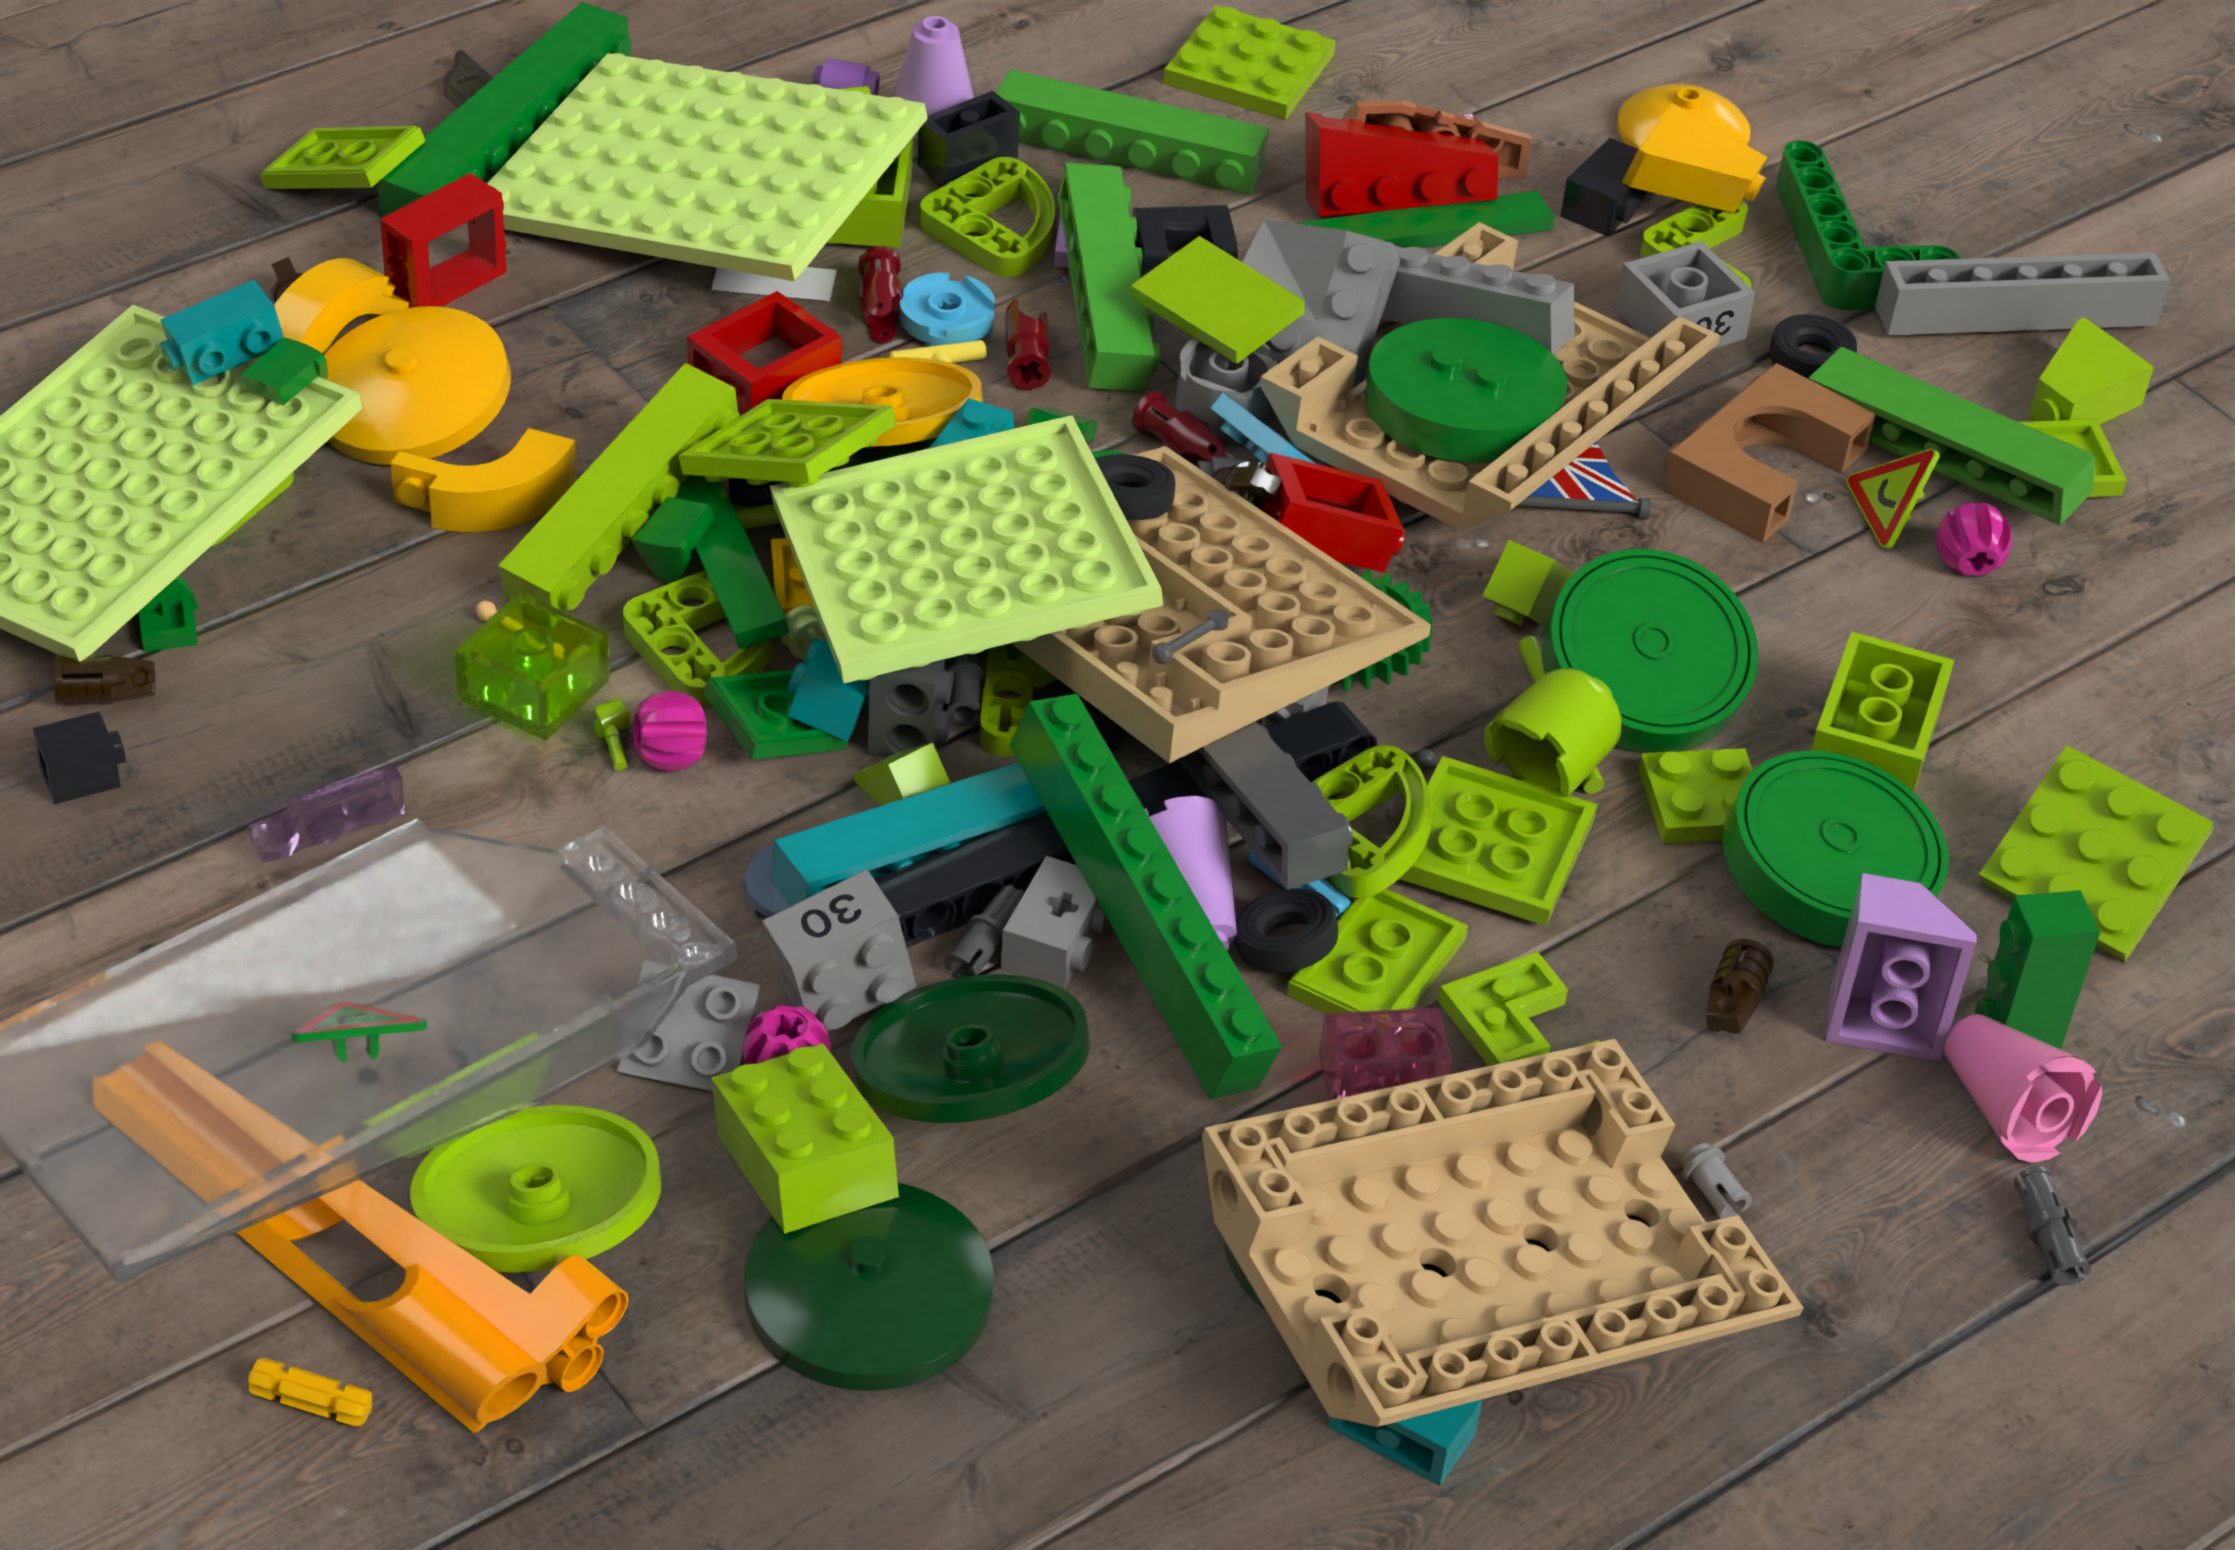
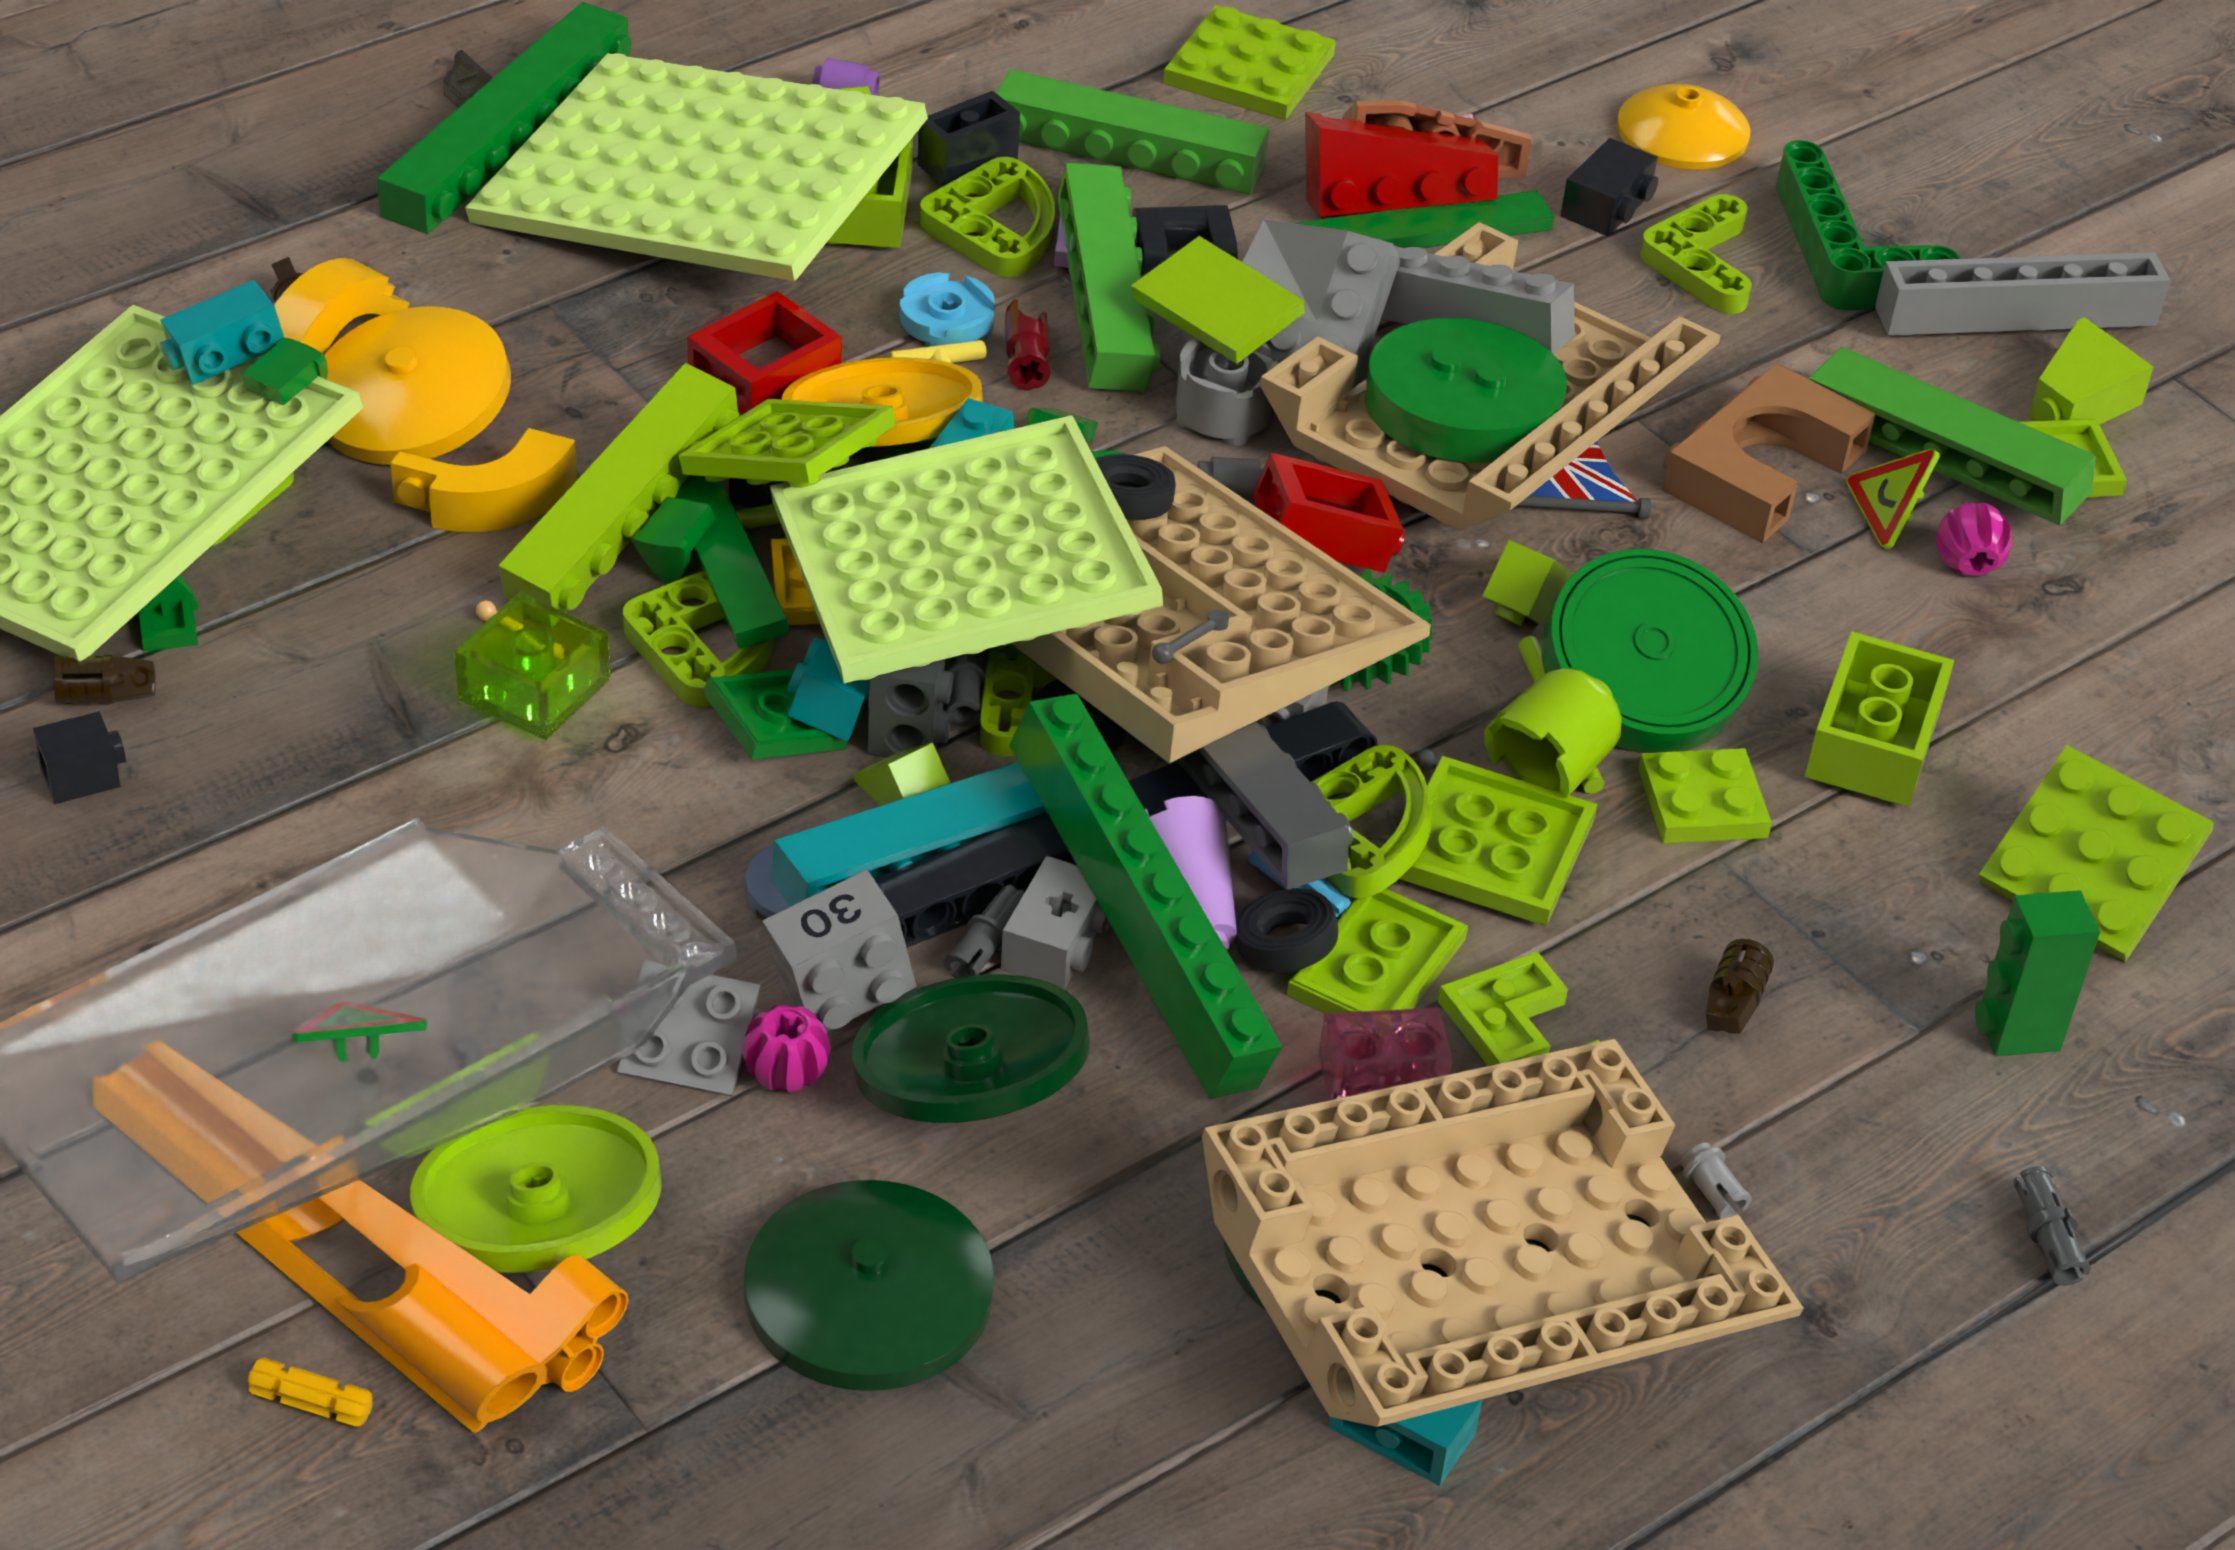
(330, 812): clear purple hinge -> none
(342, 157): lime tile -> none
(410, 228): red window -> none
(610, 720): lime hand -> none
(669, 731): dark pink piece -> none
(803, 628): yellowish green bush -> none
(805, 1137): lime brick -> none
(811, 284): white sticker -> none
(880, 291): dark red piece -> none
(934, 67): lavender cone -> none
(1178, 430): dark red piece -> none
(1249, 481): dark brown hinge -> none
(1252, 432): medium azure plate -> none
(1689, 285): light grey brick -> none
(1696, 163): yellow slope -> none
(1808, 330): black tyre -> none
(1811, 830): green brick -> none
(1899, 970): lavender slope -> none
(2023, 1086): bright pink cone -> none

